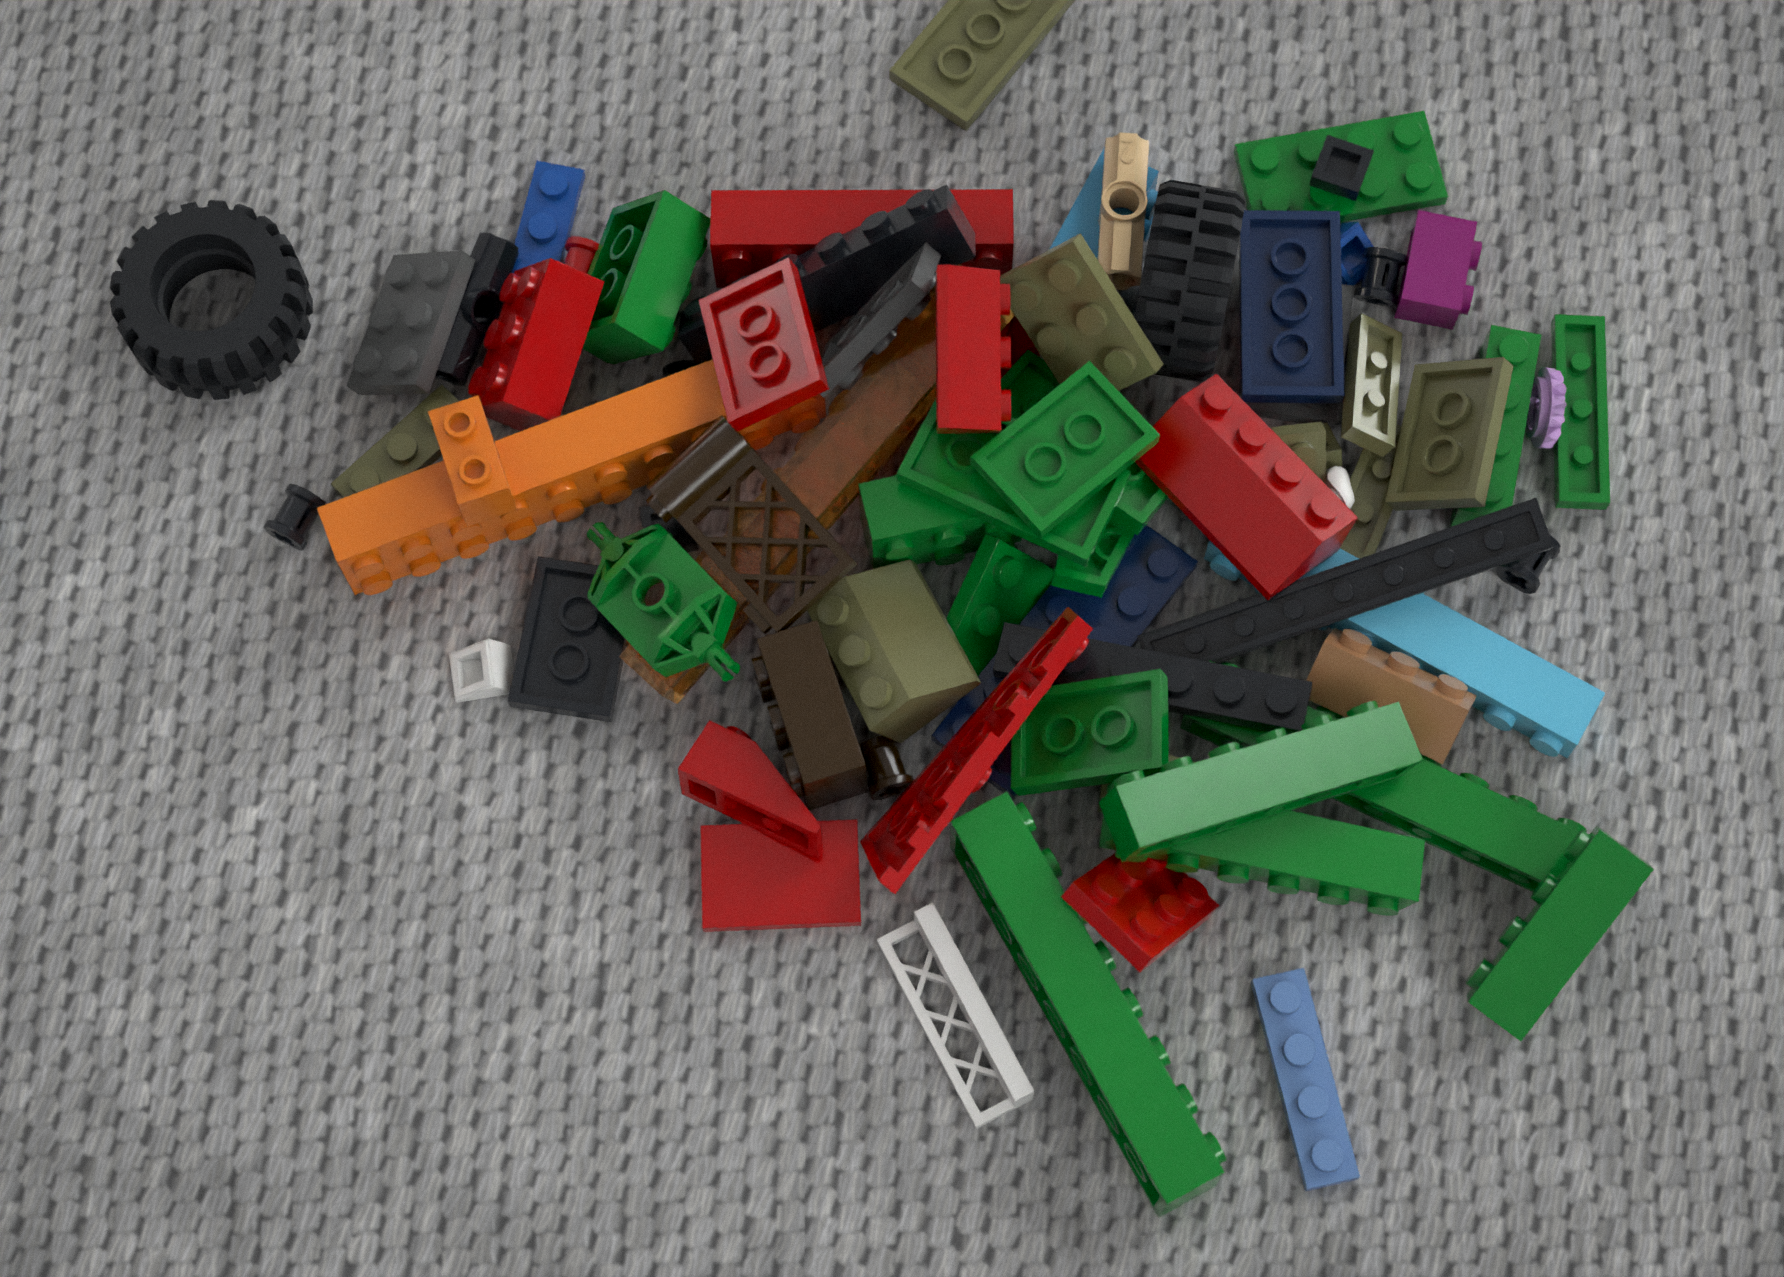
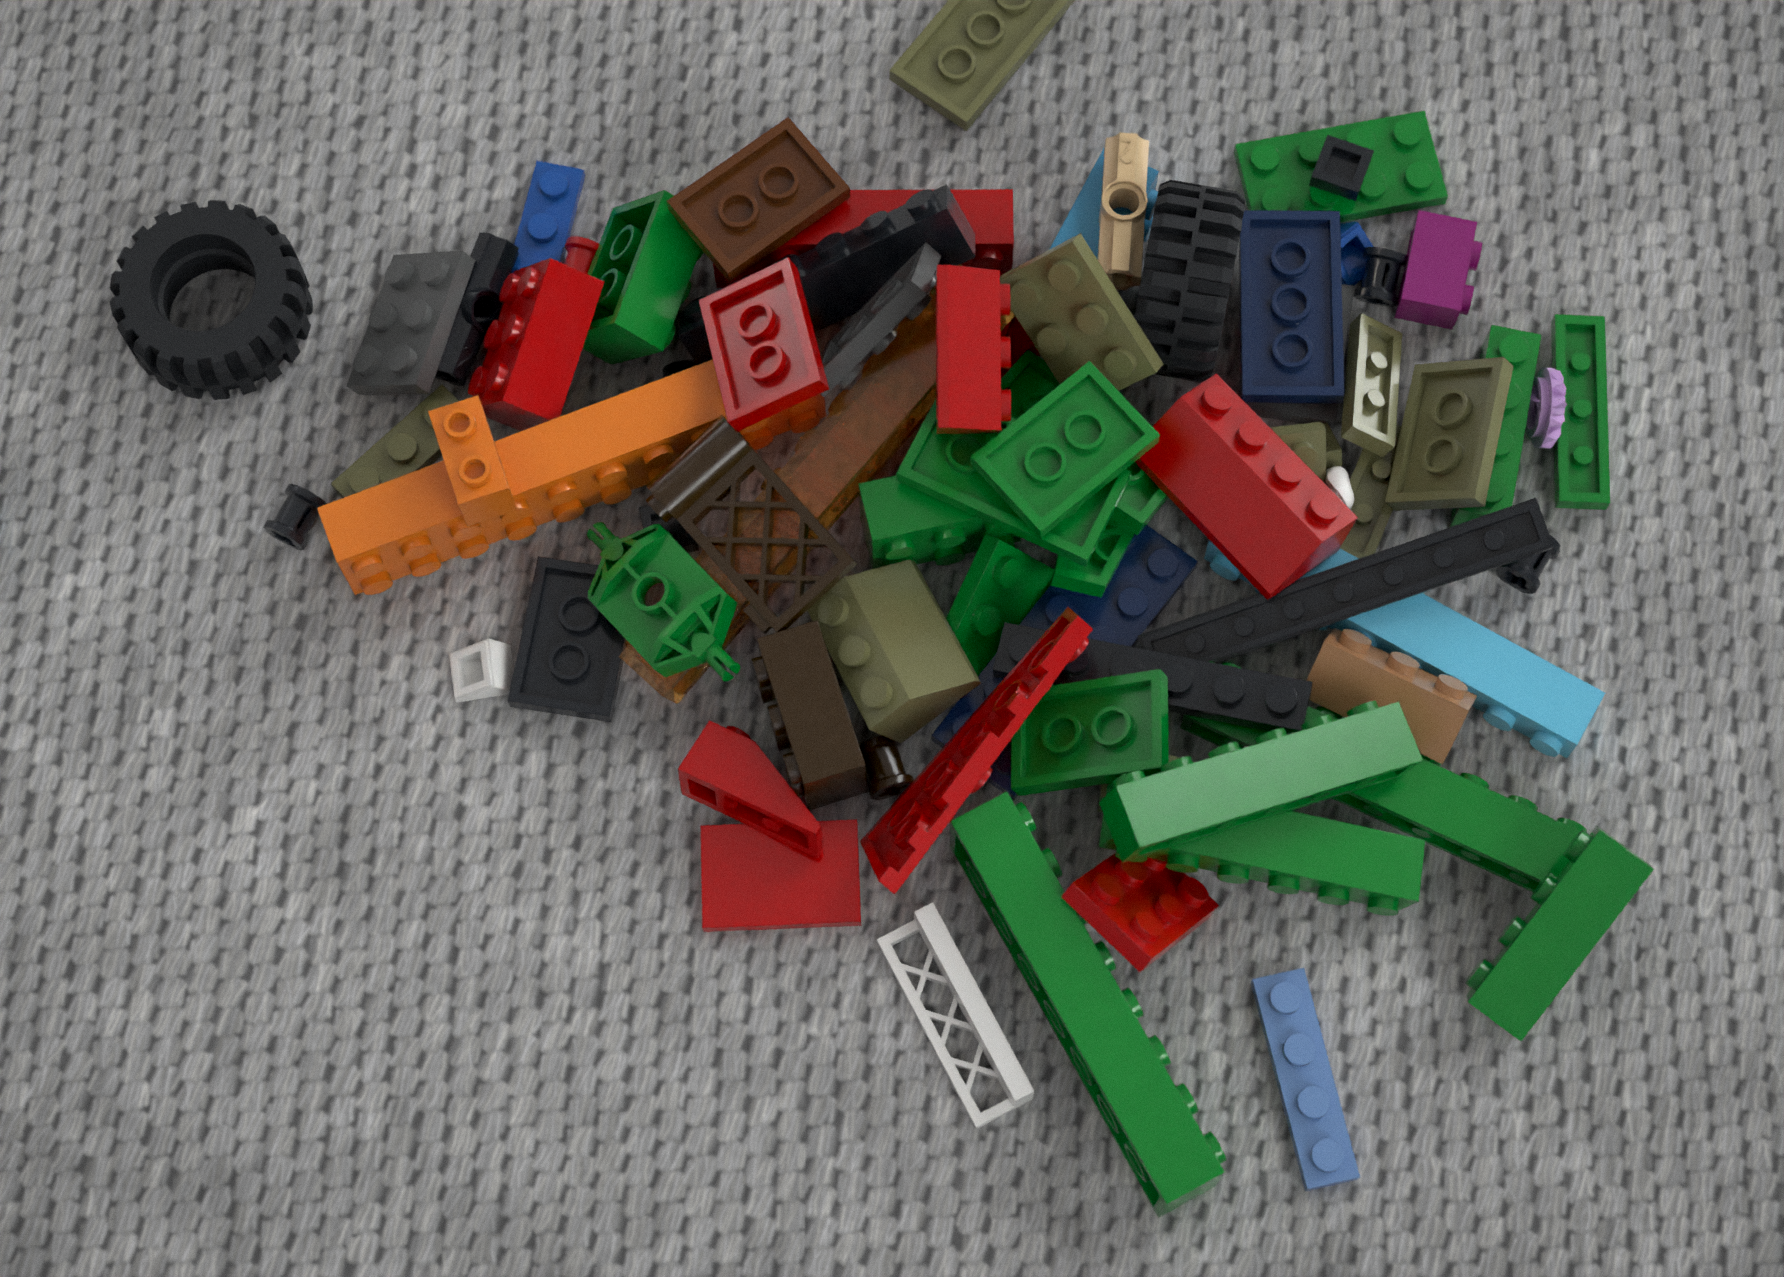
(758, 199): none -> reddish brown plate

